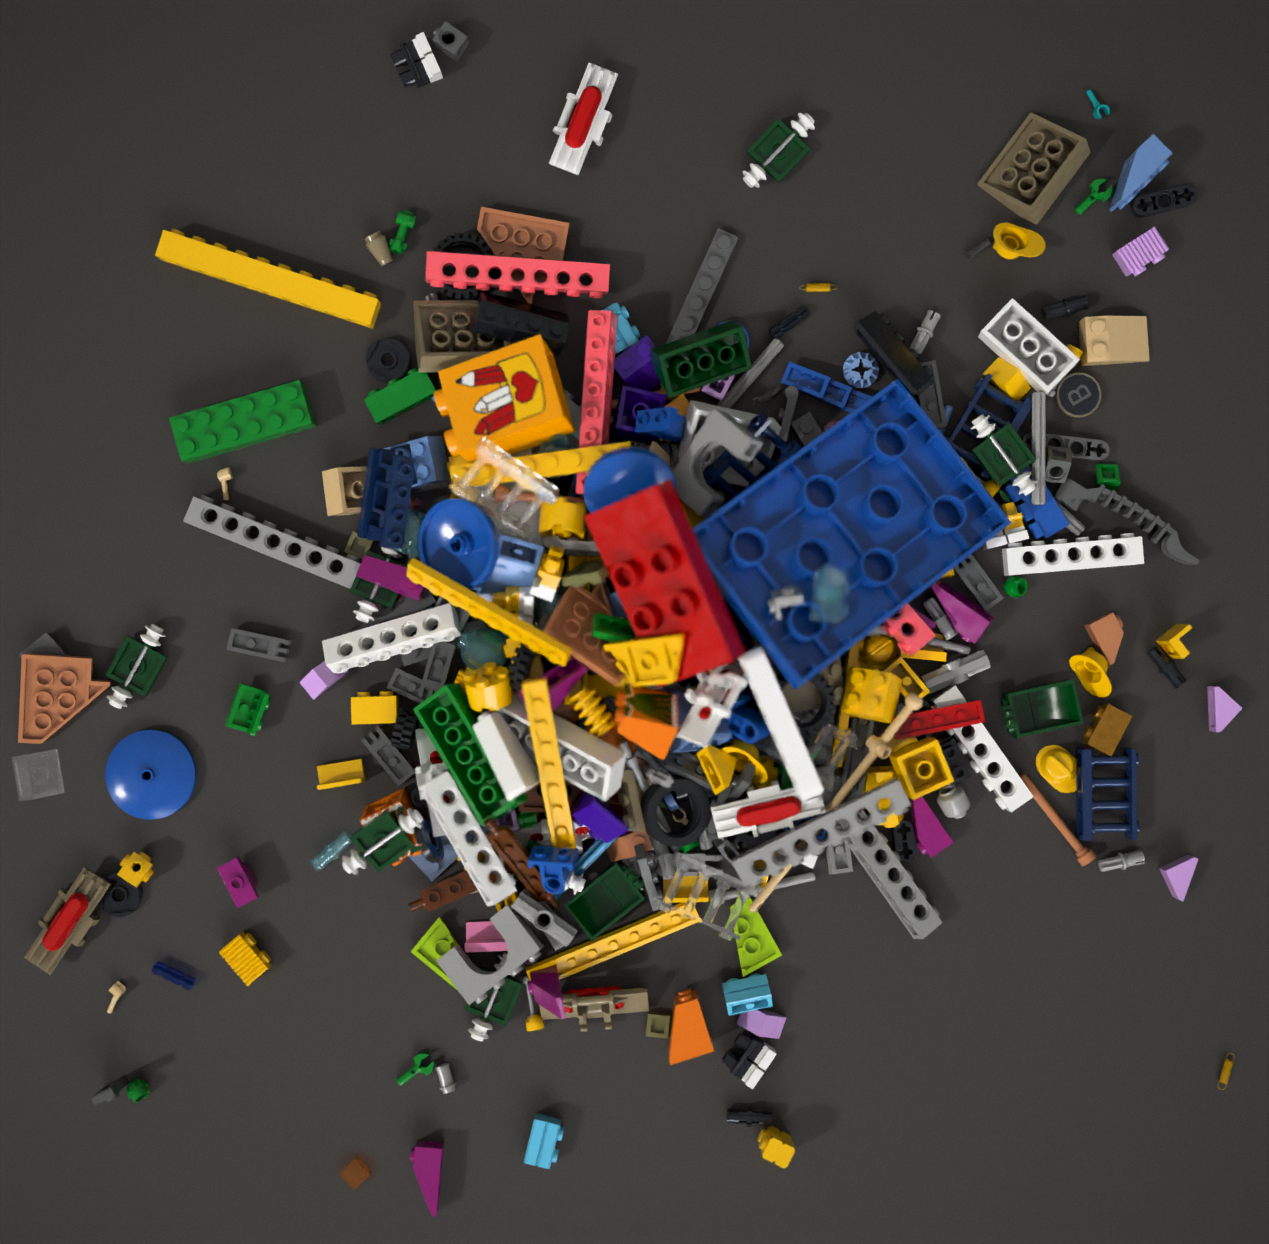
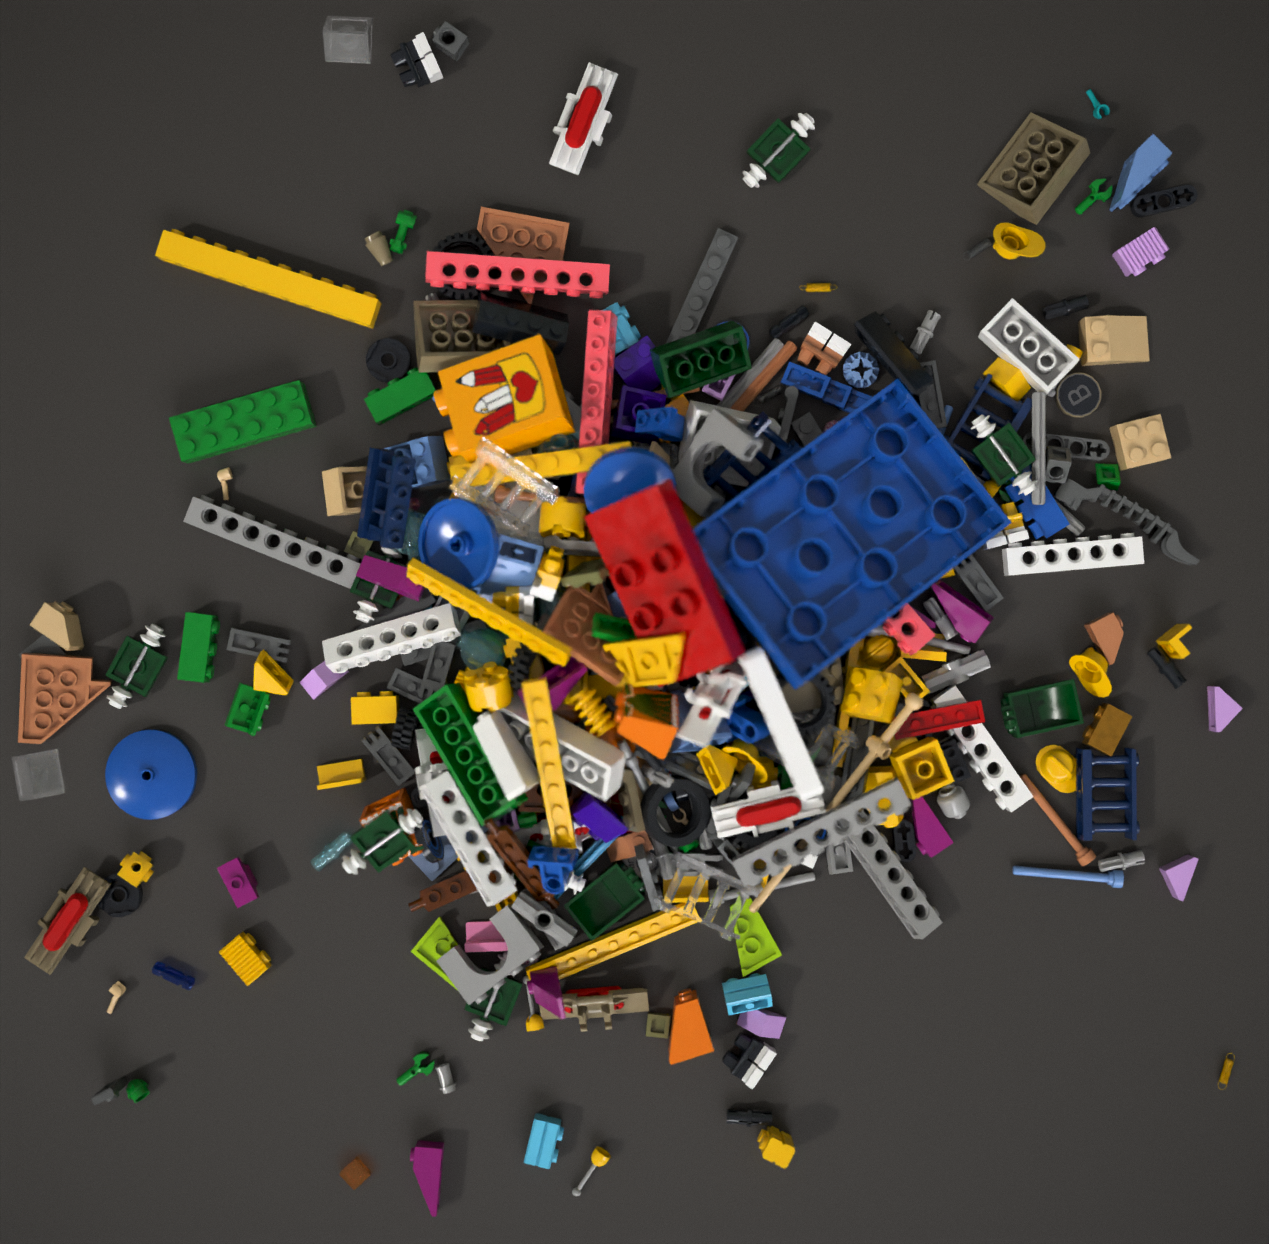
(59, 625): none -> tan slope
(198, 647): none -> green brick
(270, 676): none -> yellow slope
(348, 39): none -> clear slope
(599, 1158): none -> yellow hinge
(765, 376): none -> nougat axle
(786, 597): light grey bracket -> none
(829, 356): none -> nougat hips
(829, 594): clear light blue slope -> none
(1015, 586): green plate -> none
(1113, 878): none -> medium blue piece
(1140, 442): none -> tan brick

